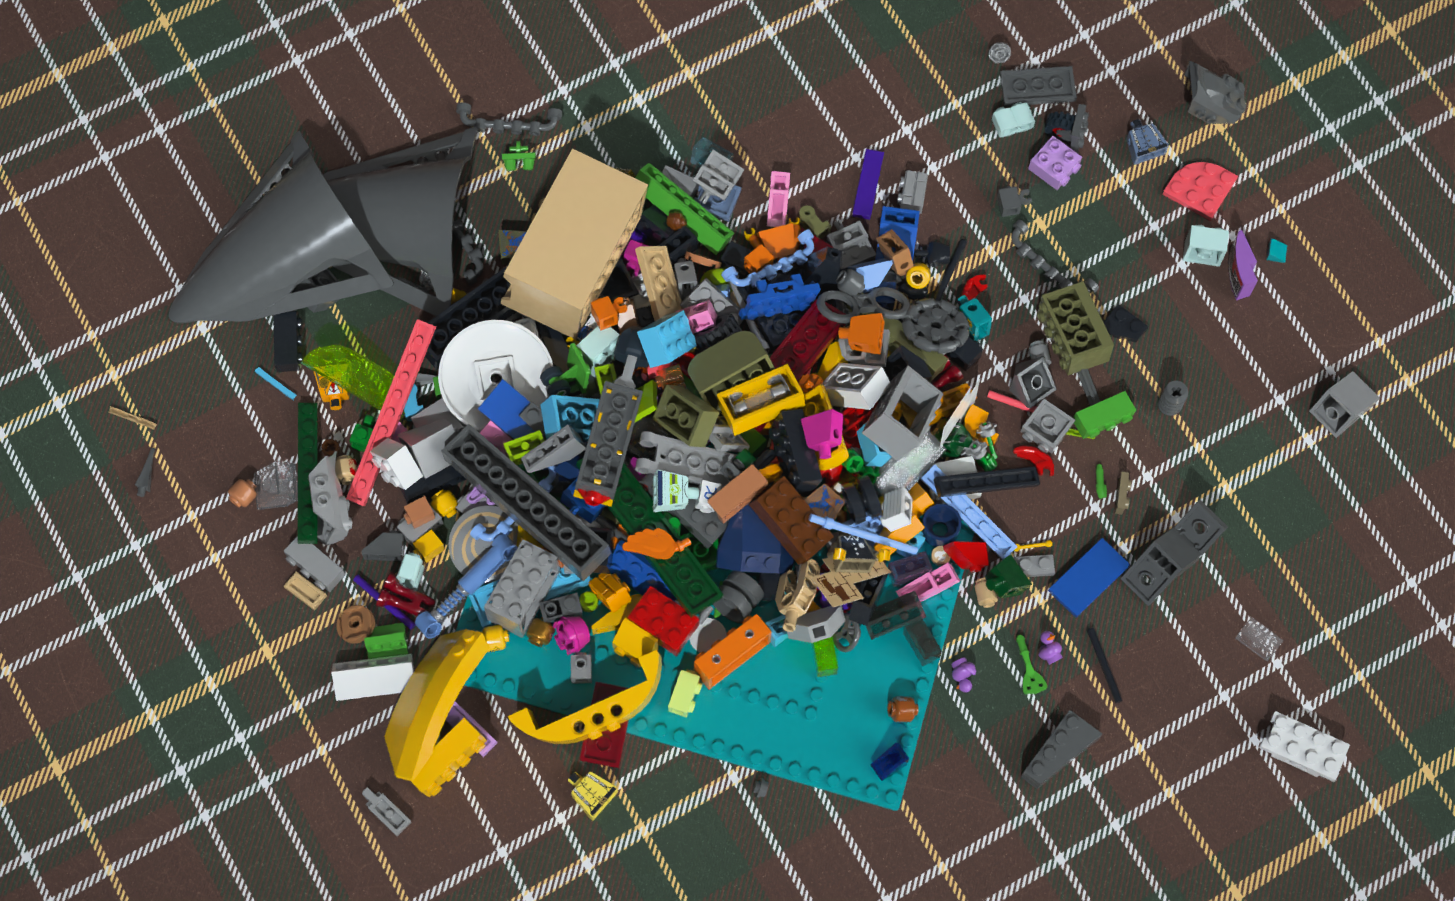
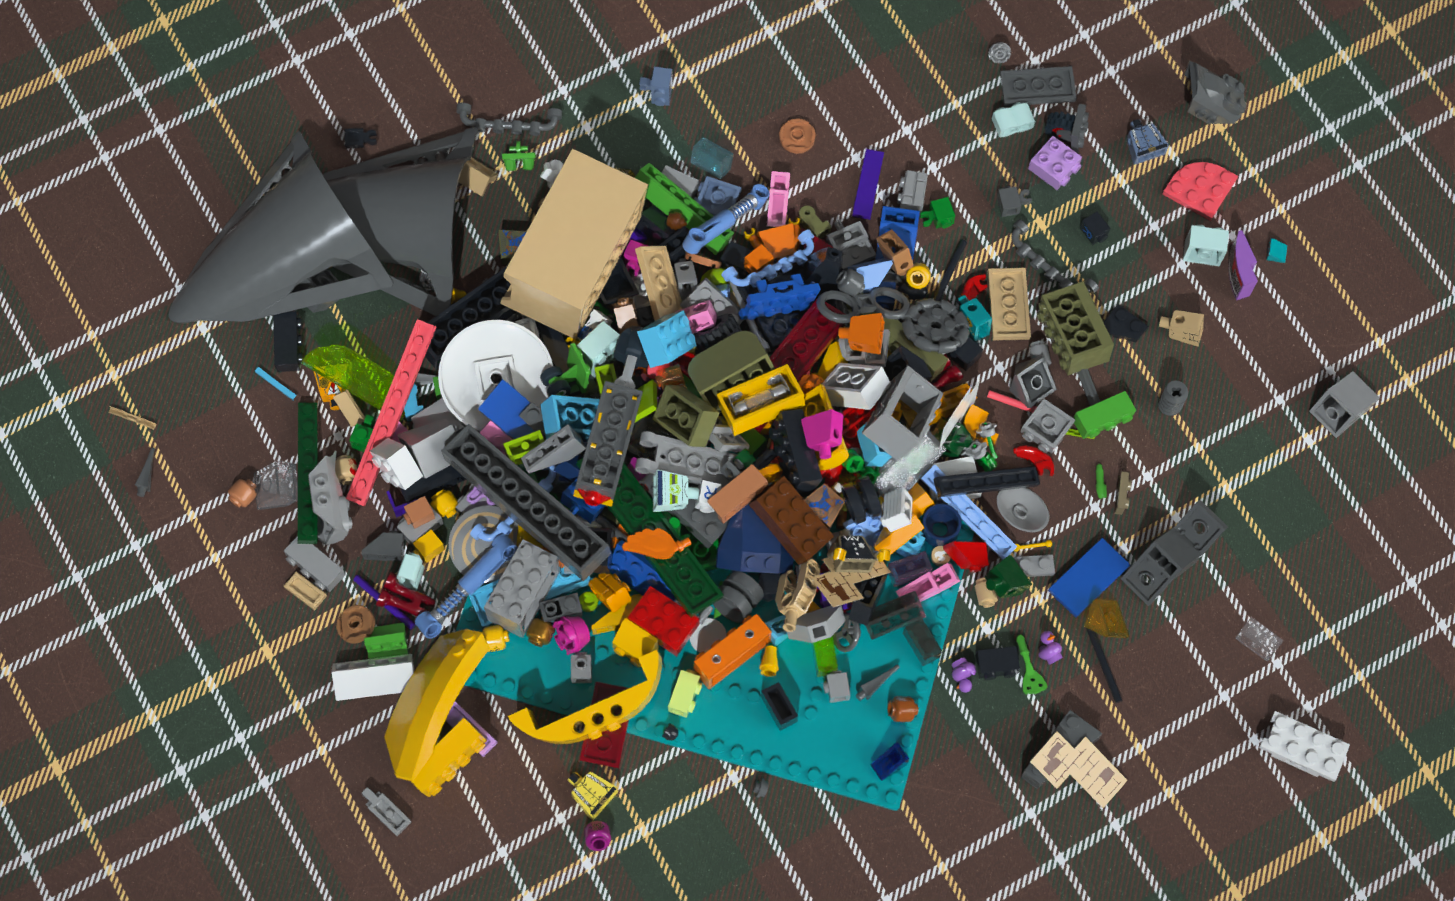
(330, 442): reddish brown bush -> none
(349, 408): none -> tan piece
(356, 138): none -> black plate
(399, 510): none -> dark purple bracket
(474, 254): dark grey bar -> none
(476, 176): none -> tan panel
(551, 171): none -> white piece
(597, 835): none -> magenta head
(605, 312): orange brick -> none
(660, 86): none -> sand blue brick
(670, 732): none -> black hinge
(717, 176): light grey plate -> none
(725, 219): none -> medium blue piece
(769, 662): none -> yellow cone
(779, 706): none -> black piece
(797, 136): none -> nougat tile
(829, 523): light blue bar -> none
(837, 686): none -> light grey brick
(870, 687): none -> dark grey piece
(936, 254): black piece -> none
(940, 213): none -> green brick
(997, 663): none -> black brick
(1009, 304): none -> tan plate
(1023, 509): none -> light grey hat
(1083, 763): none -> tan sticker
(1095, 228): none -> black brick
(1106, 619): none -> clear yellow slope
(1184, 326): none -> tan torso

